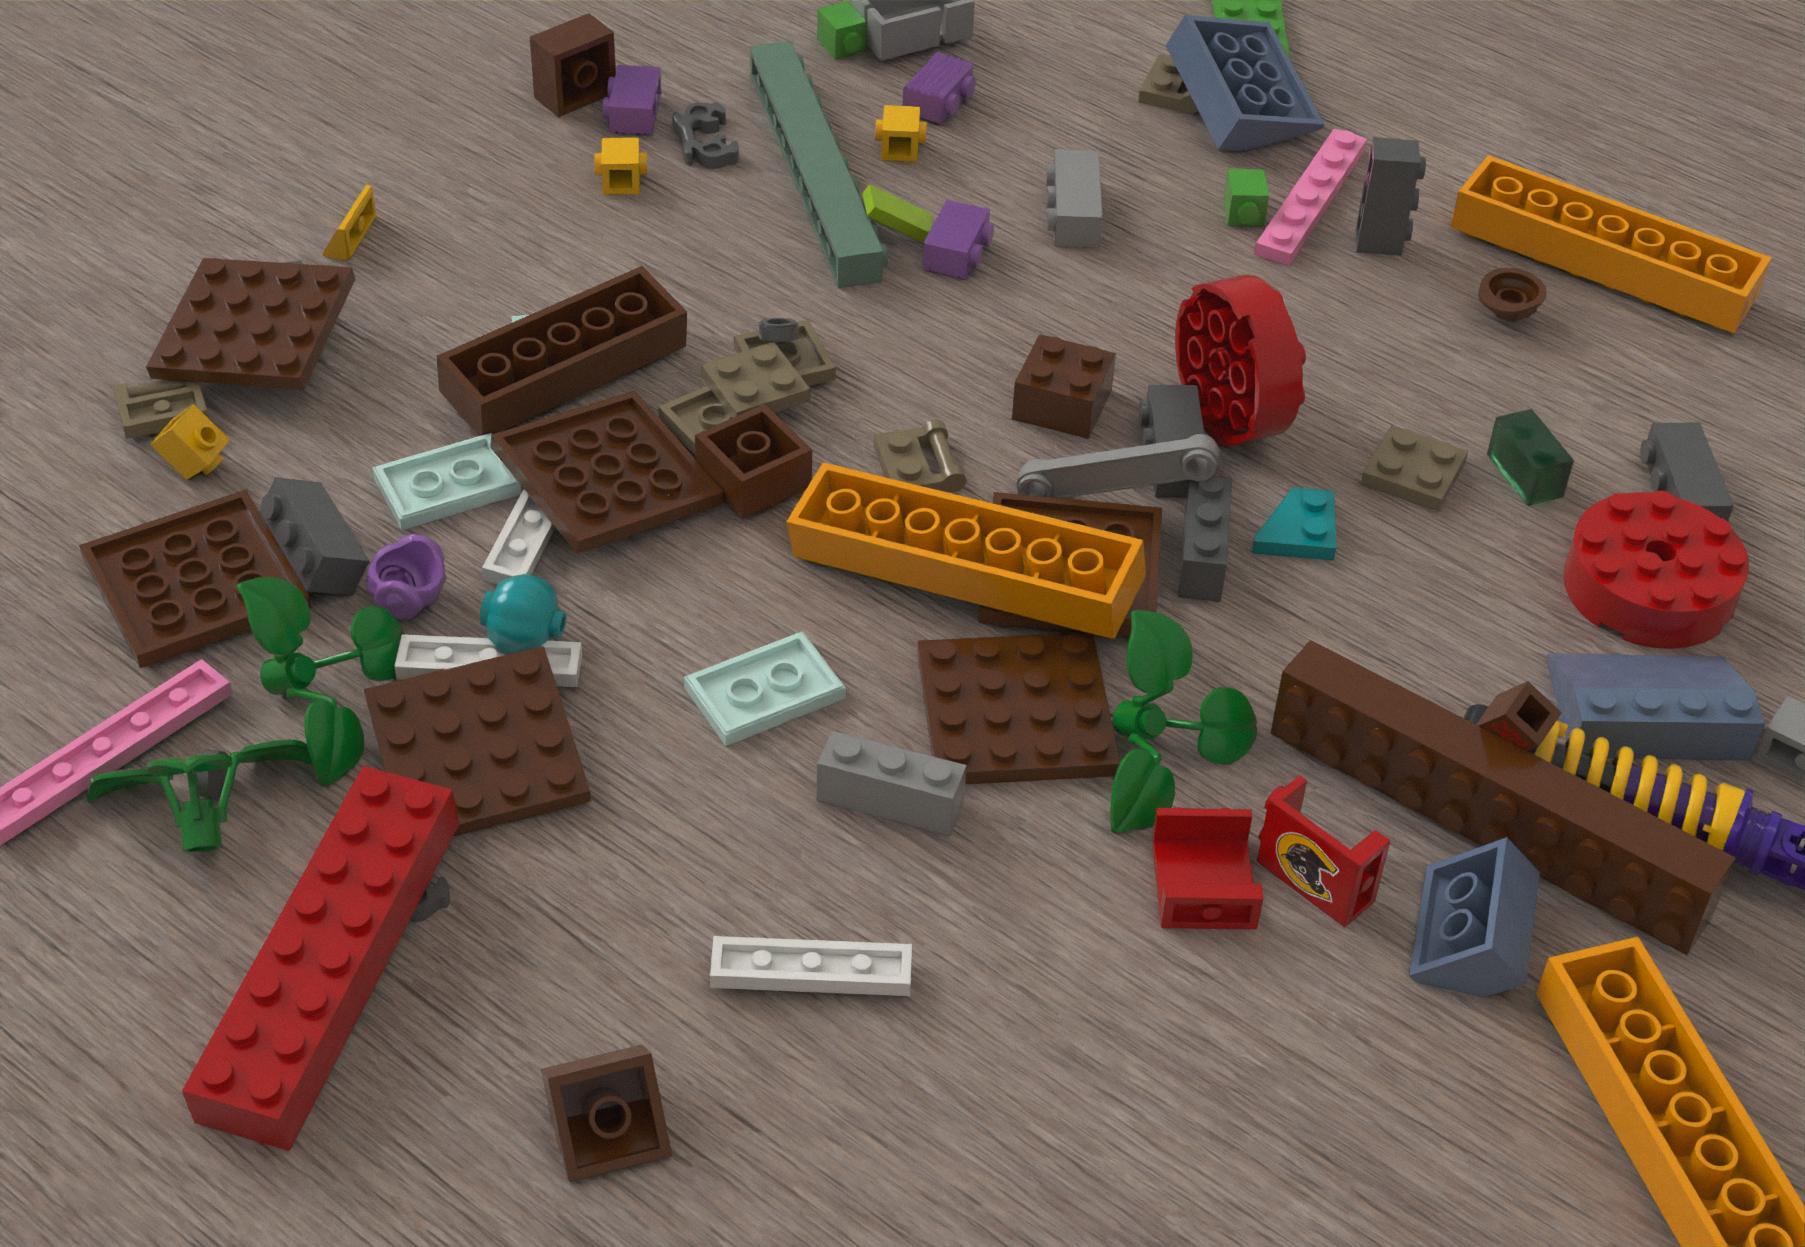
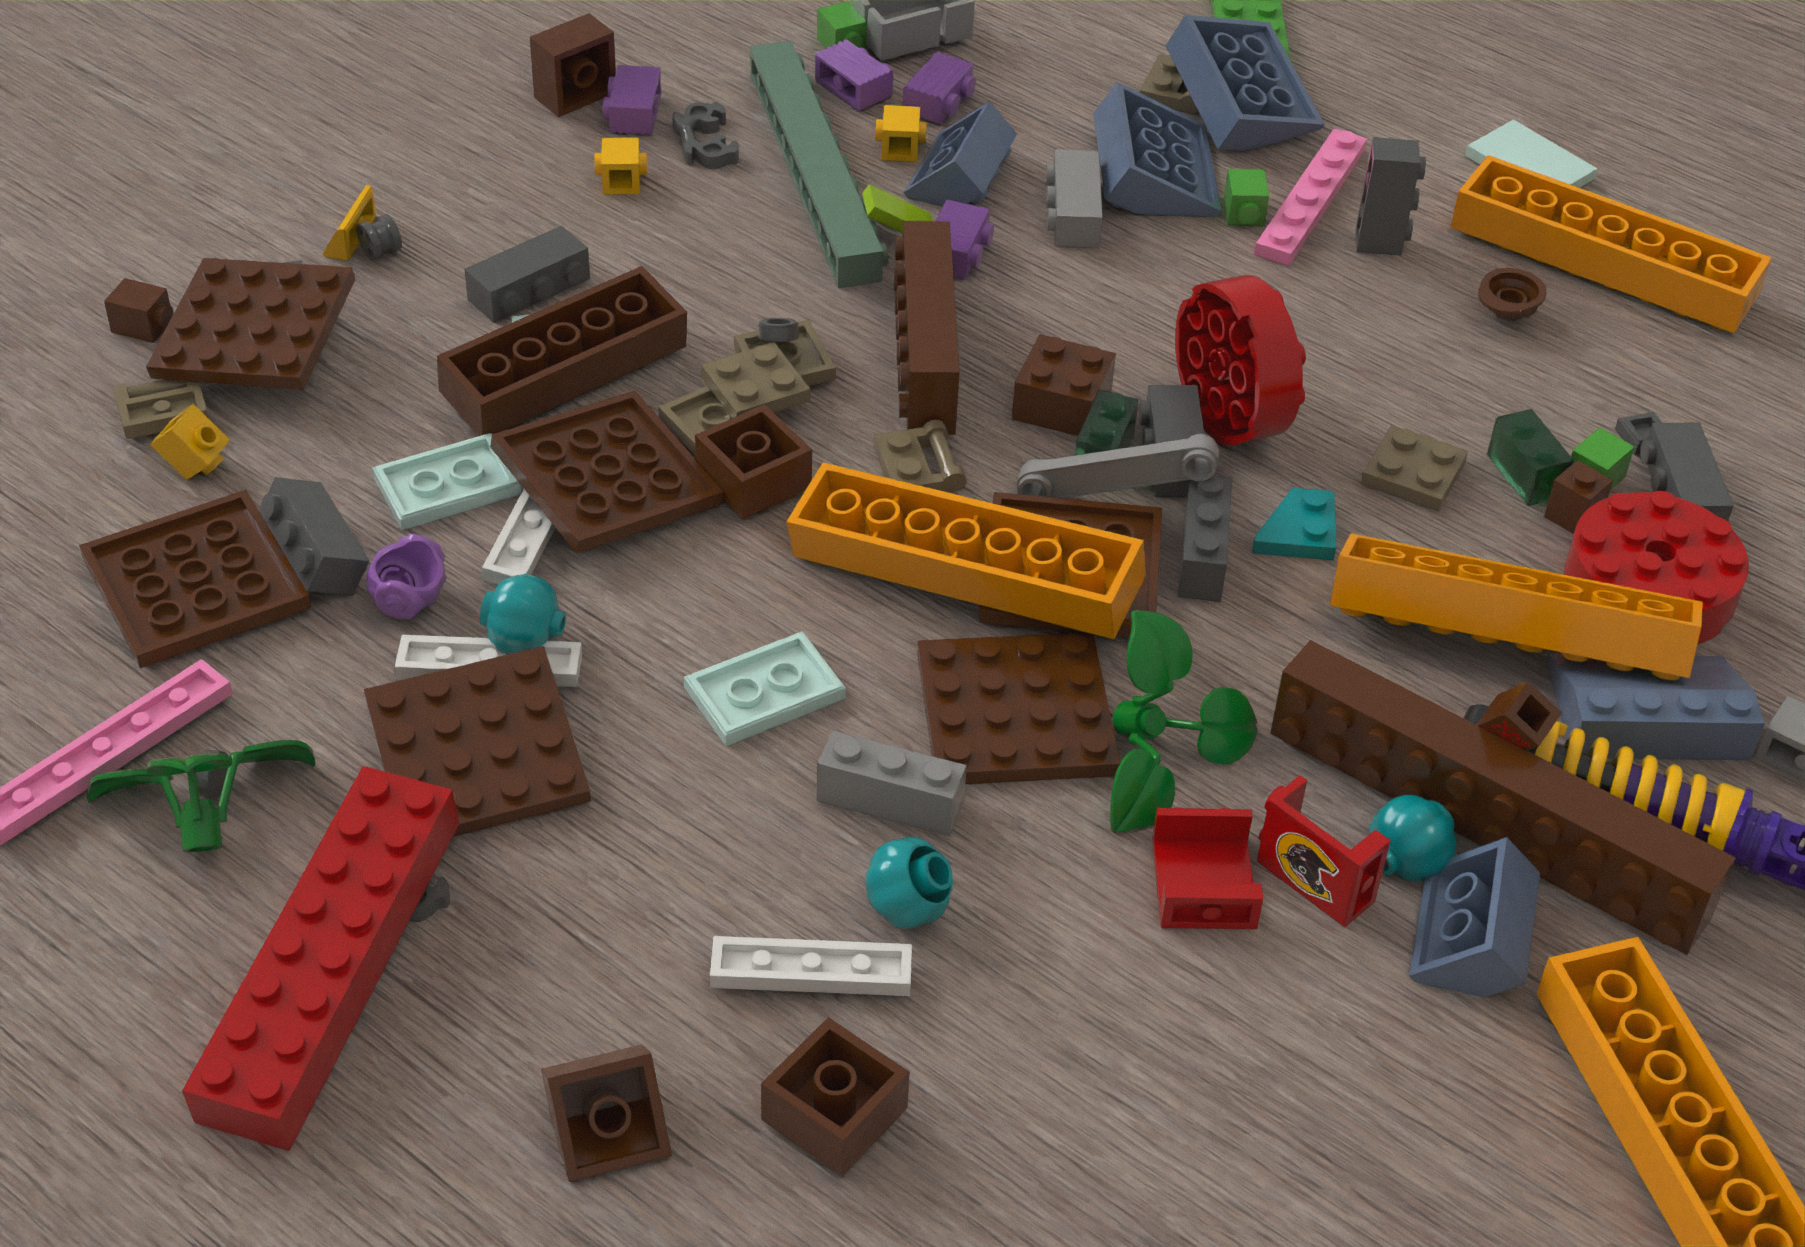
(138, 310): none -> reddish brown brick
(277, 617): green plant -> none
(379, 236): none -> dark grey wheel
(527, 274): none -> dark grey brick
(834, 1096): none -> reddish brown brick
(853, 75): none -> medium lavender brick
(909, 882): none -> teal plant
(926, 325): none -> reddish brown brick
(963, 159): none -> sand blue slope
(1108, 424): none -> clear green brick
(1154, 157): none -> sand blue slope
(1419, 837): none -> teal plant
(1518, 606): none -> light orange brick
(1531, 151): none -> light aqua tile
(1575, 493): none -> reddish brown brick
(1605, 454): none -> bright green brick
(1636, 428): none -> dark grey tile

